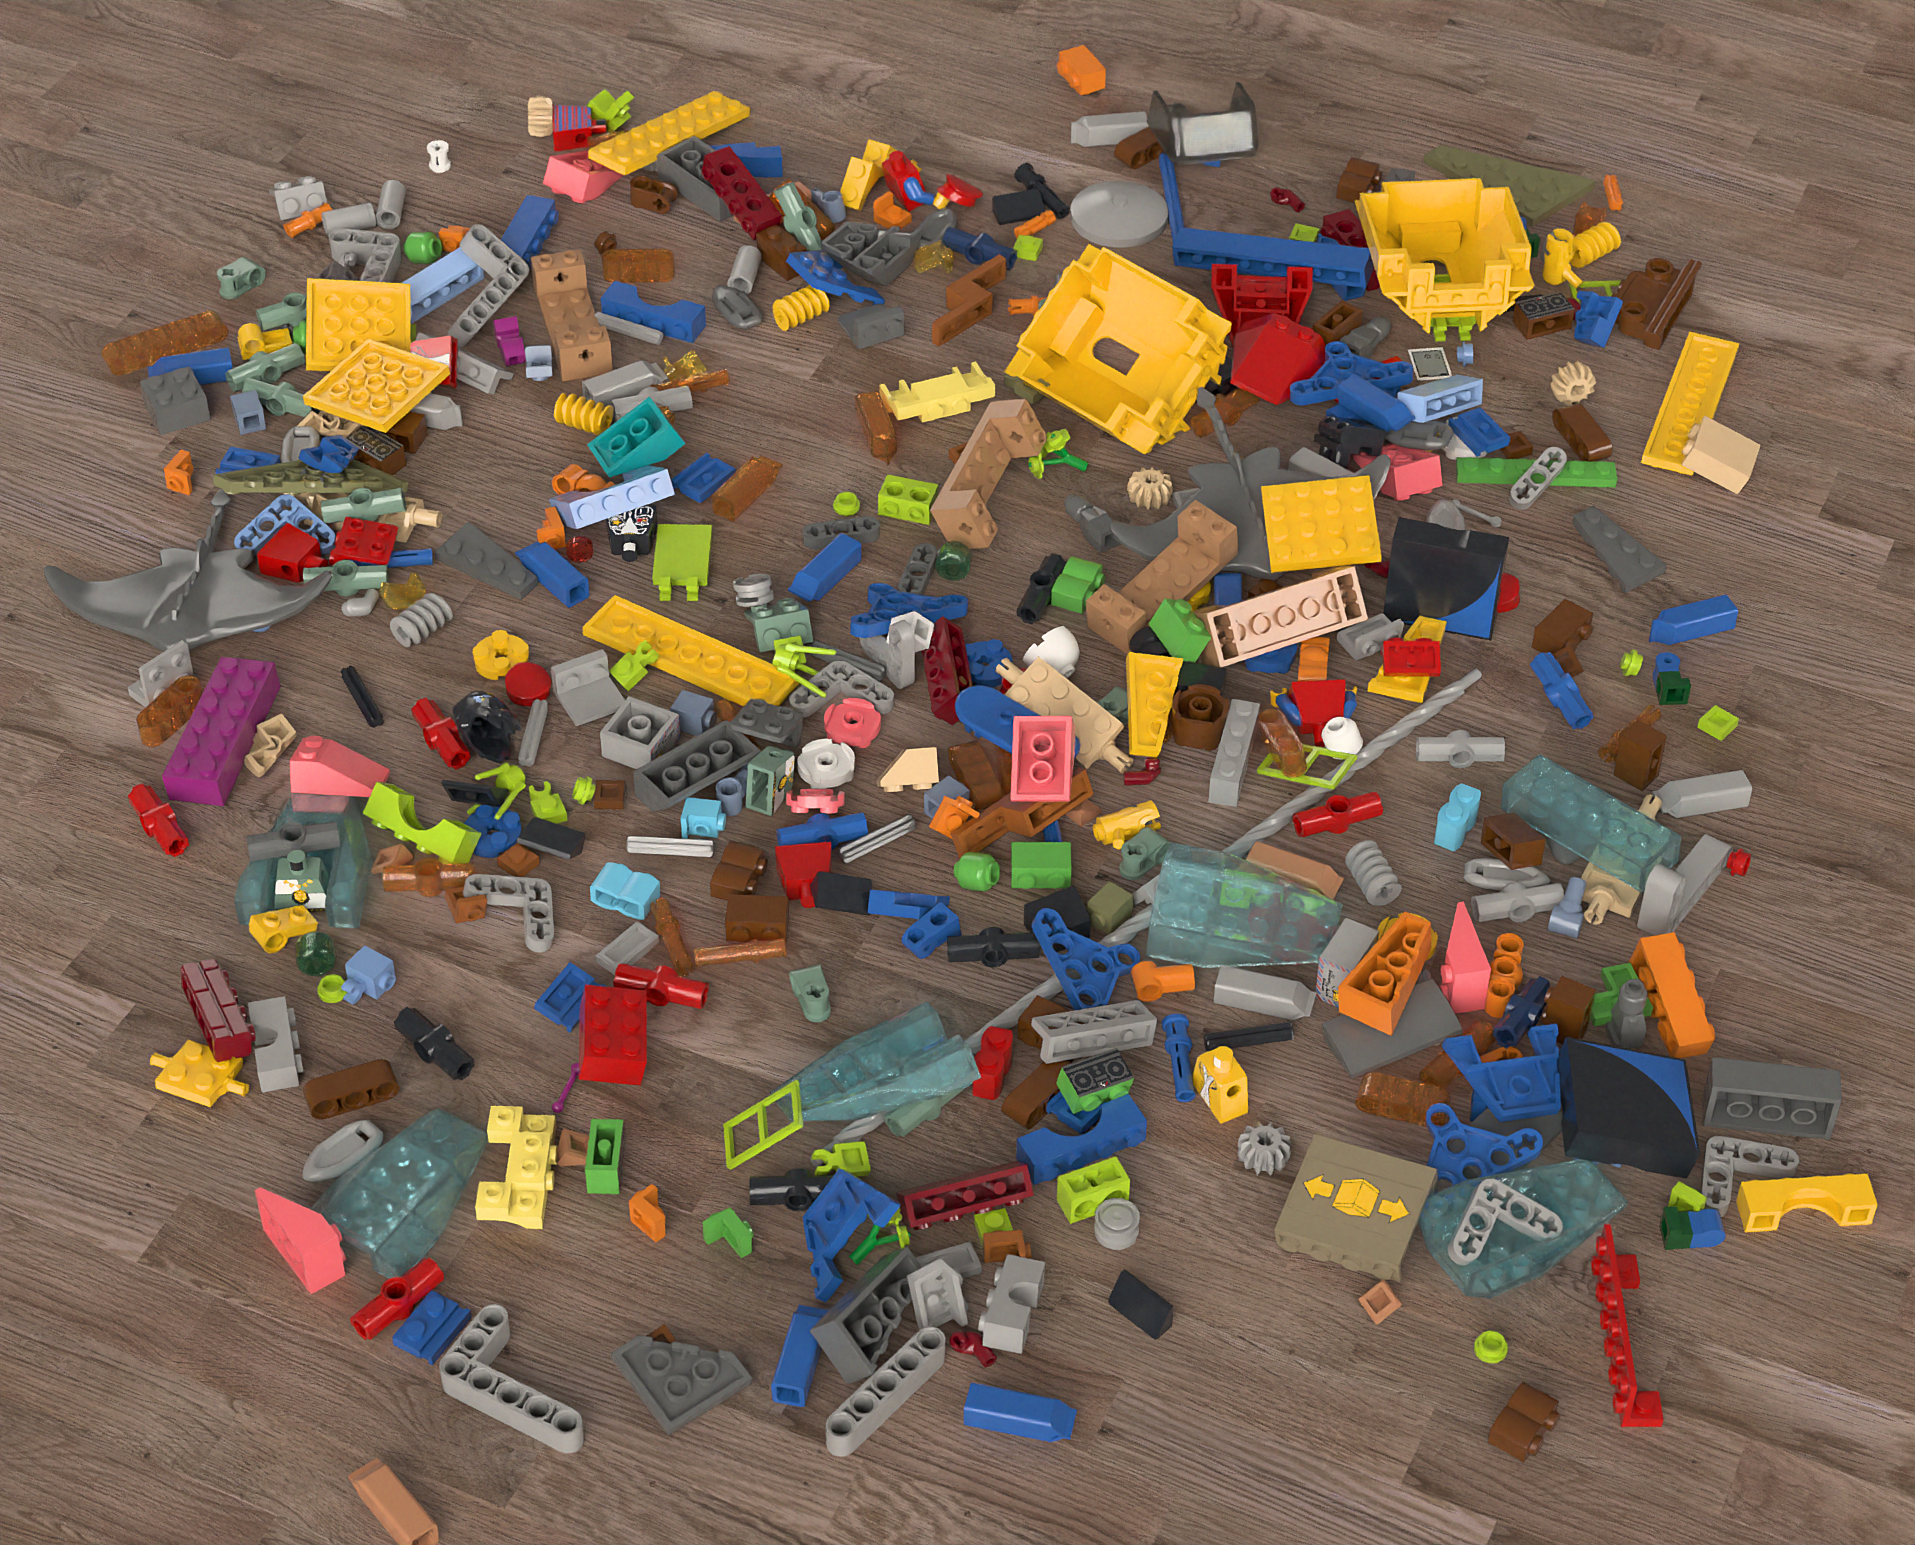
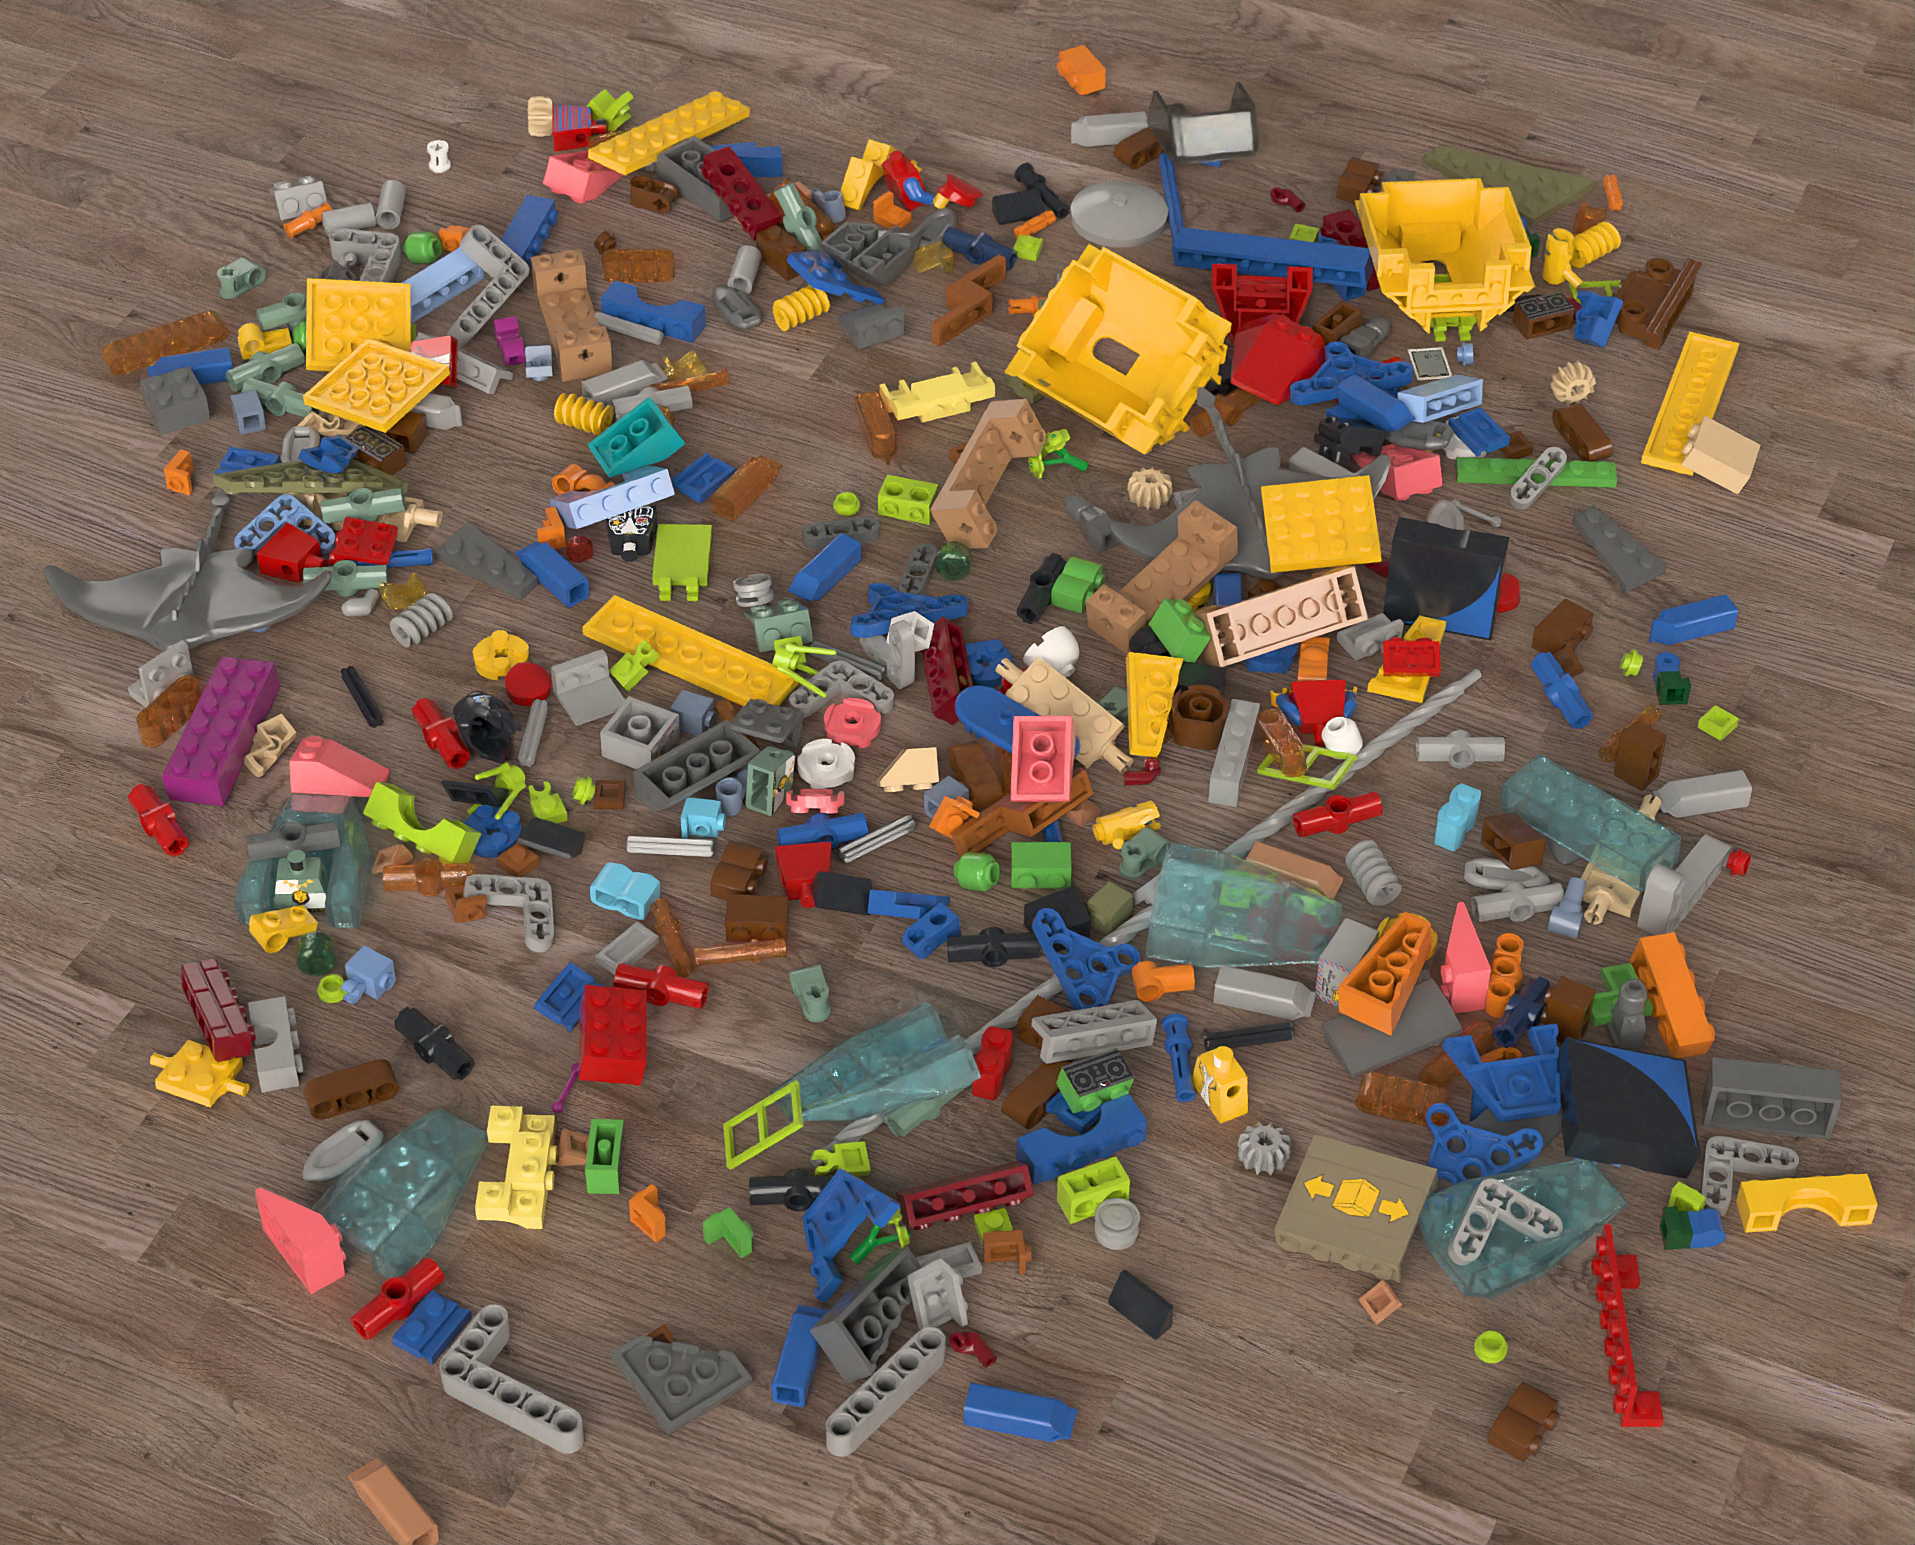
(1010, 1304): light grey arch -> none

